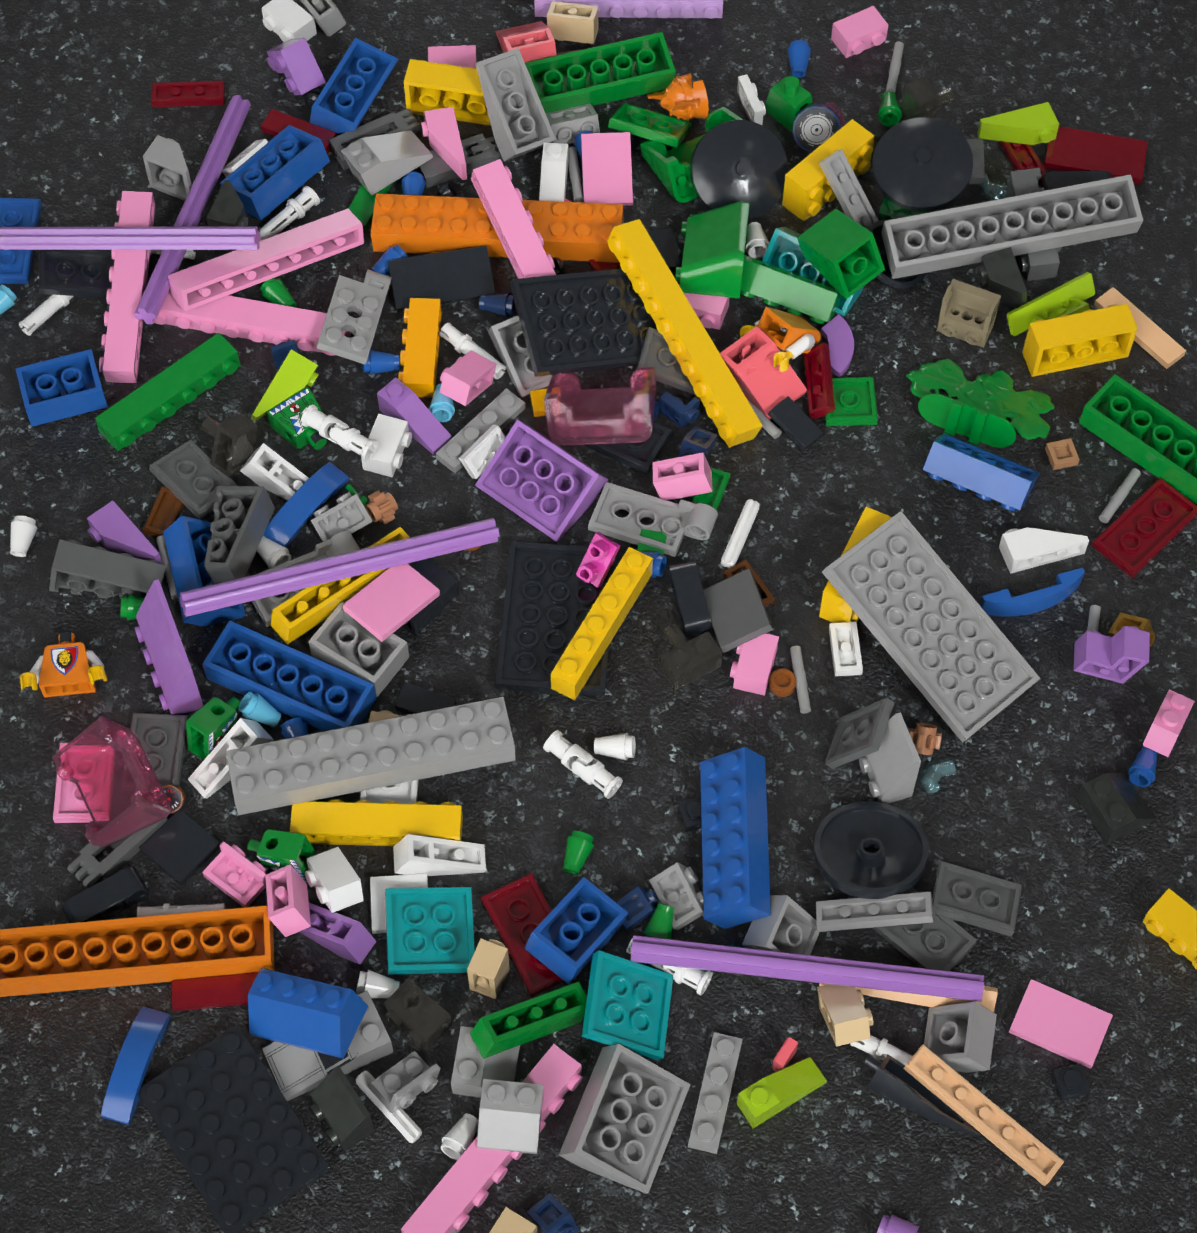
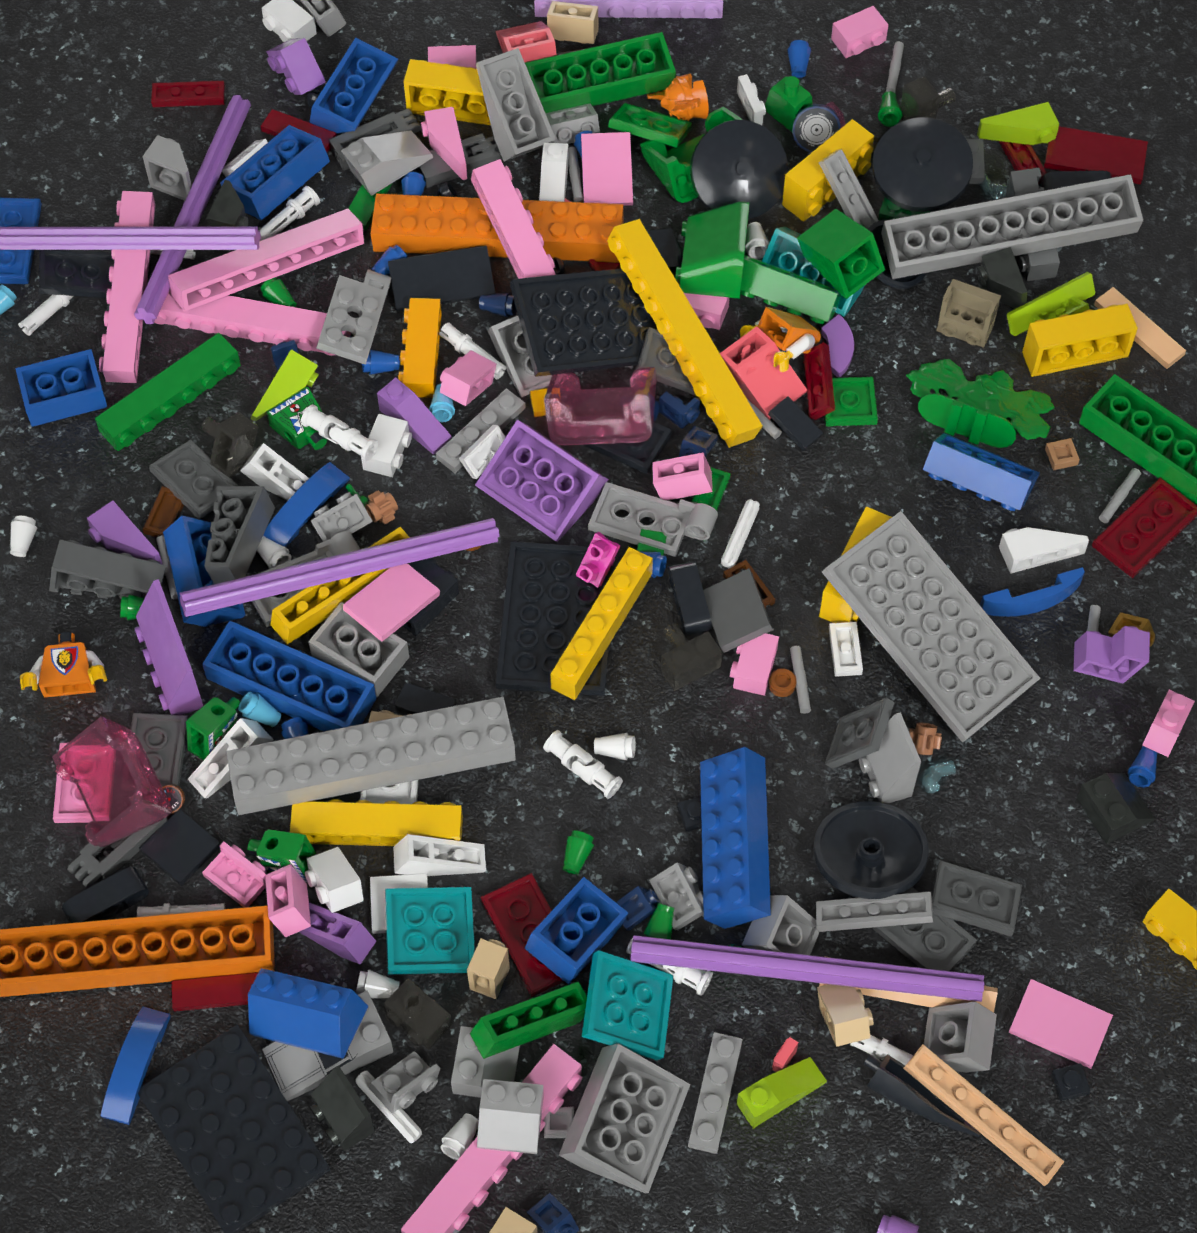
(558, 1124): none -> light grey tile

